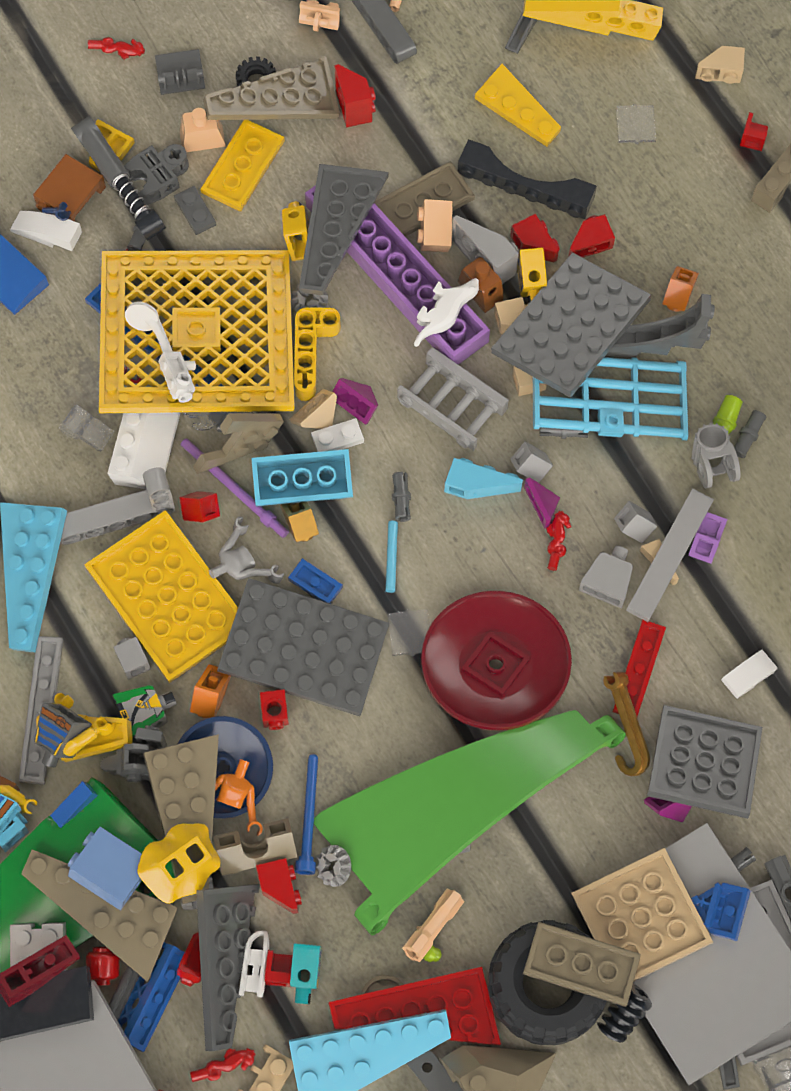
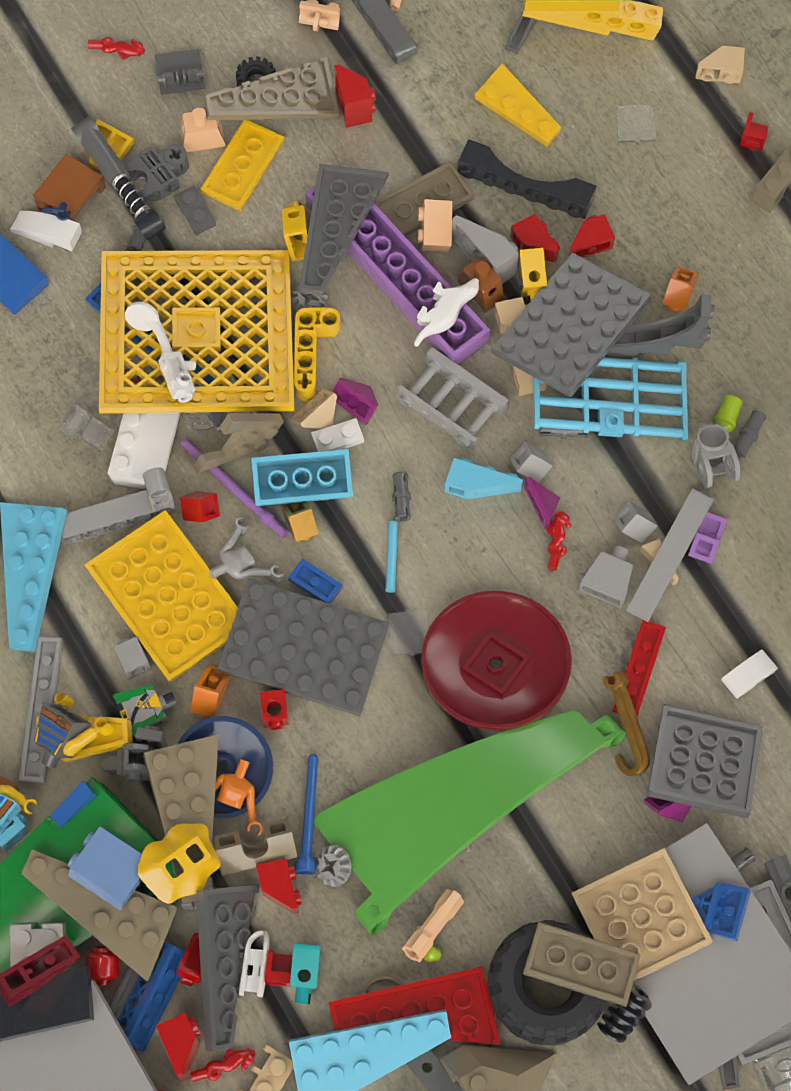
(180, 1042): none -> red slope

